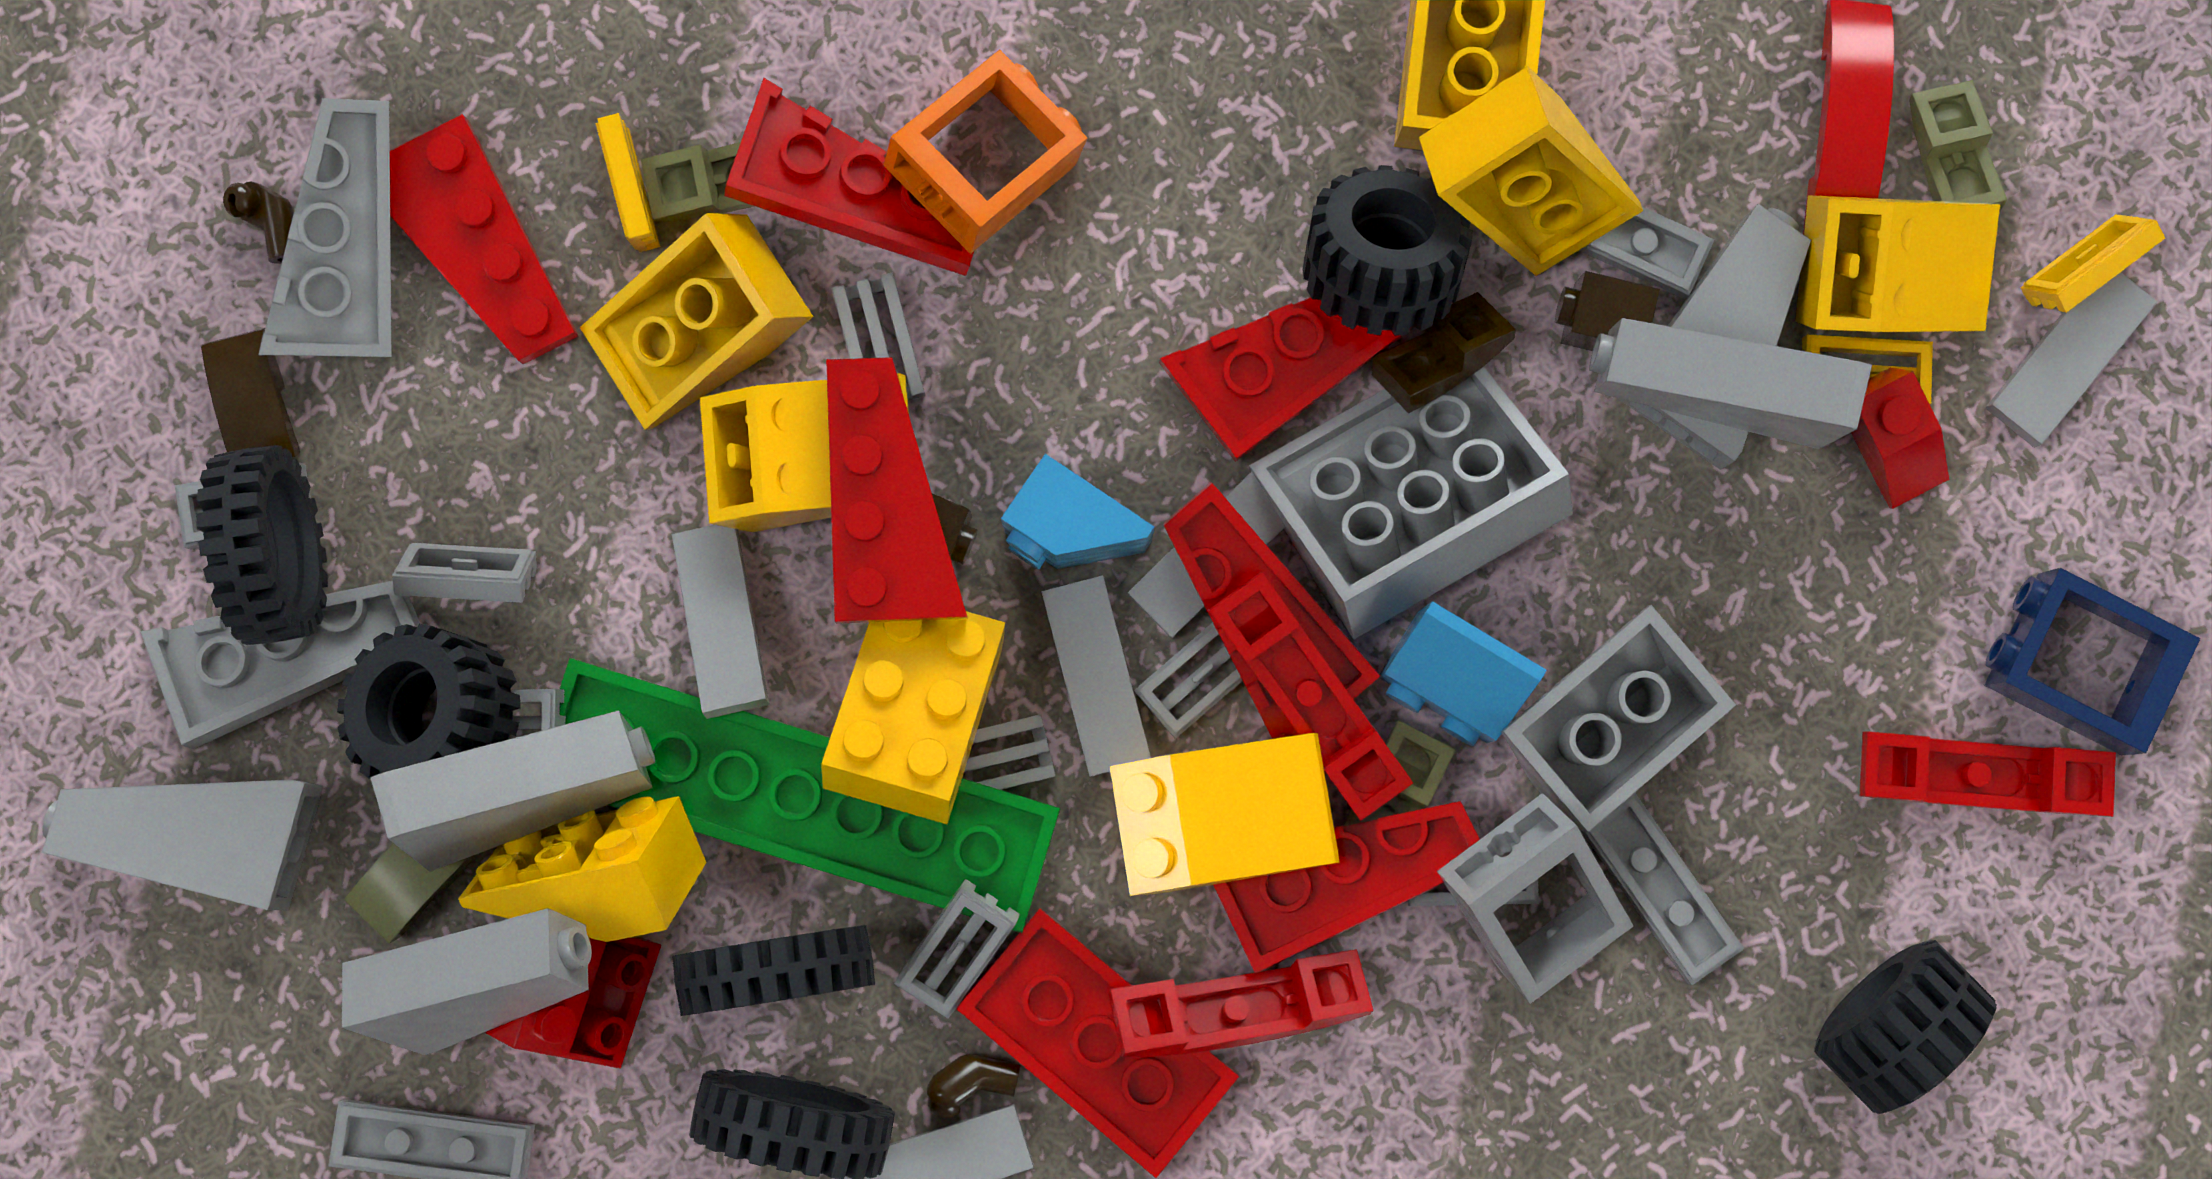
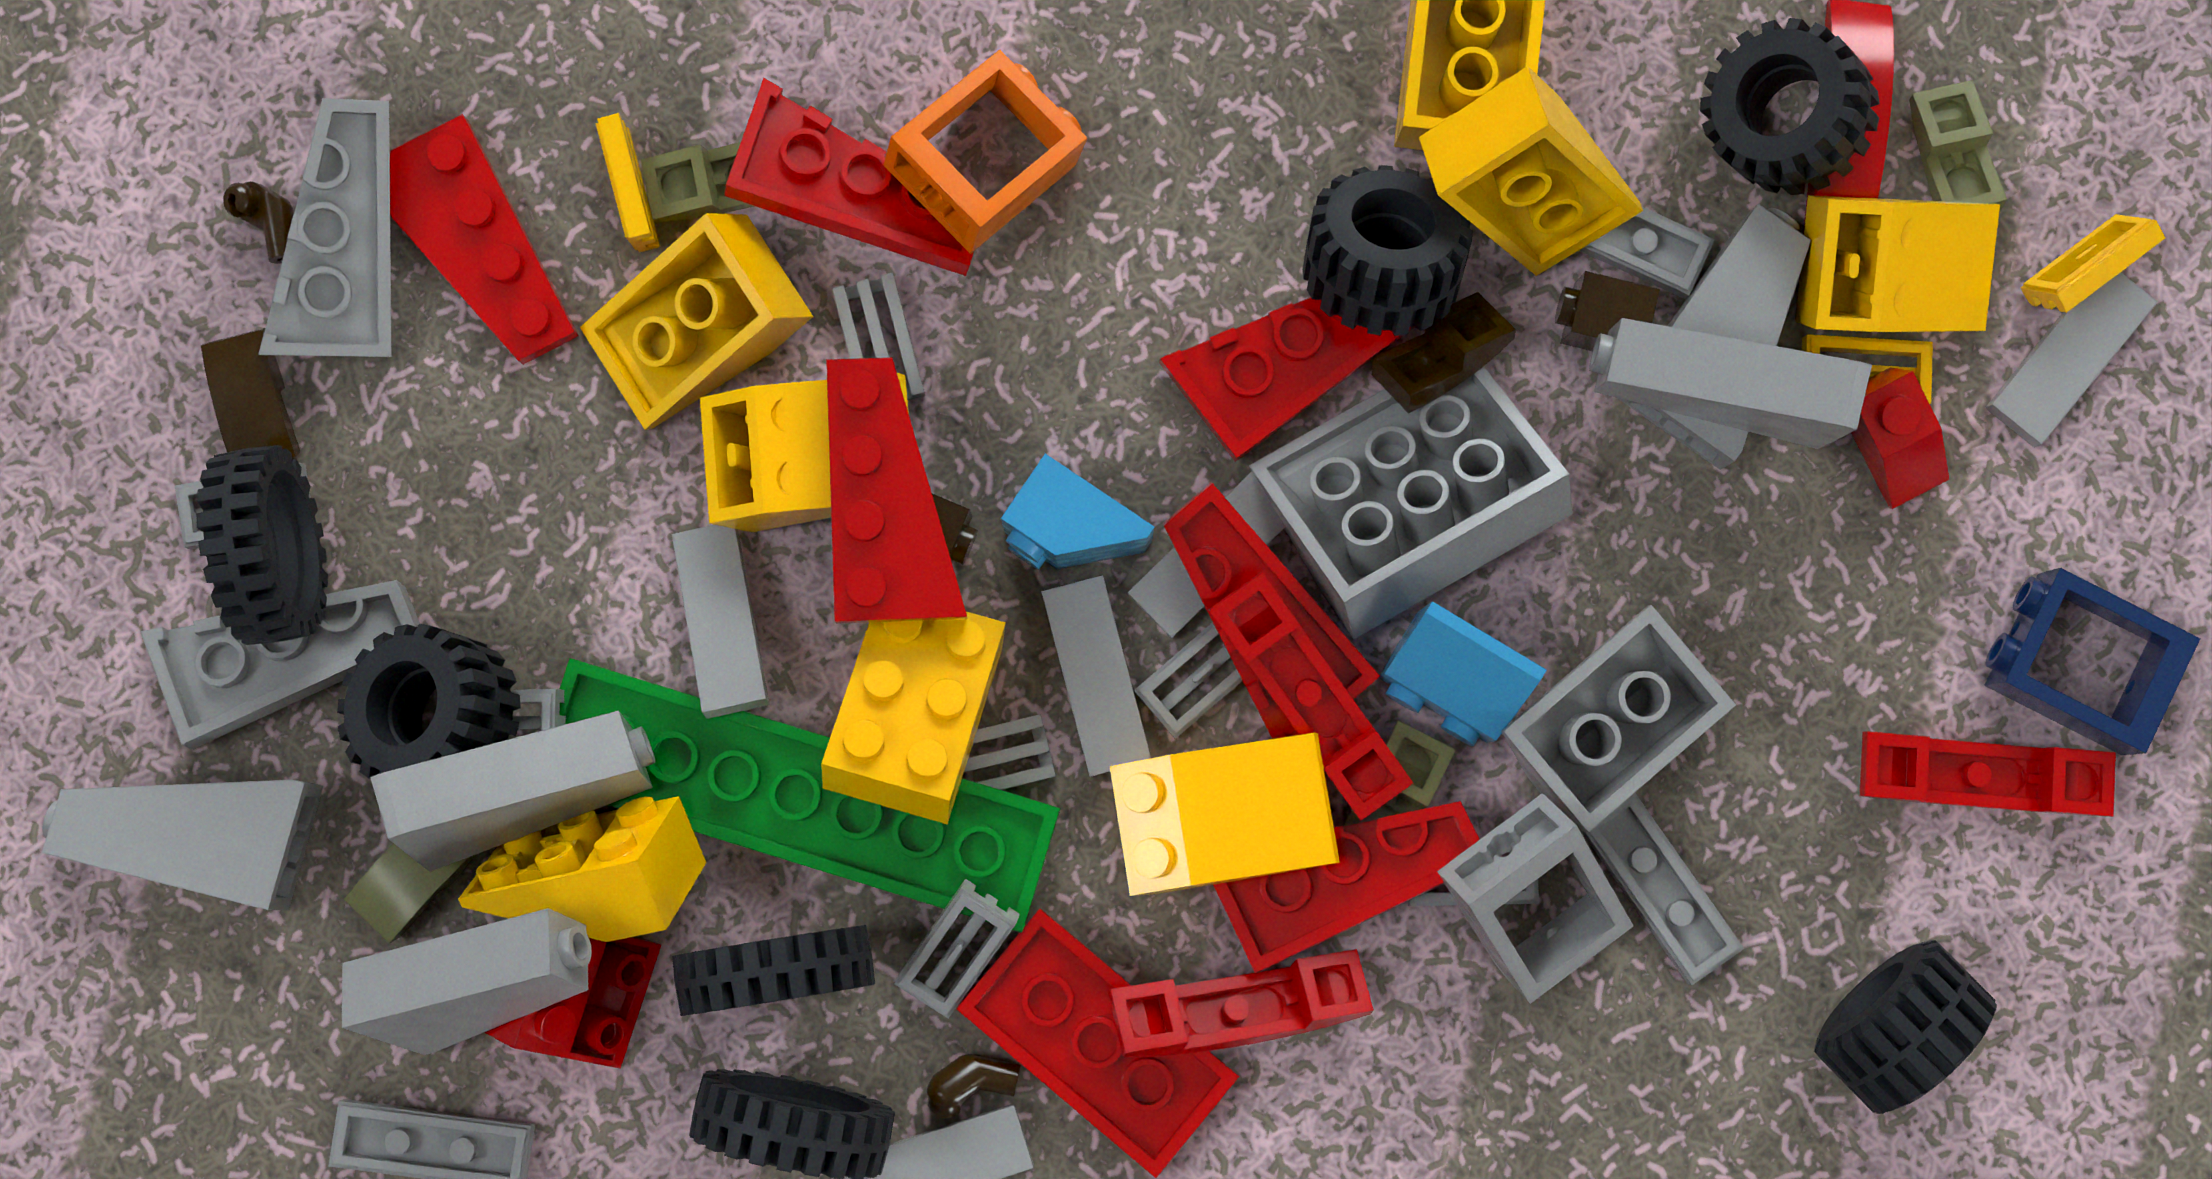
(464, 572): light grey tile -> none
(1757, 73): none -> black tyre

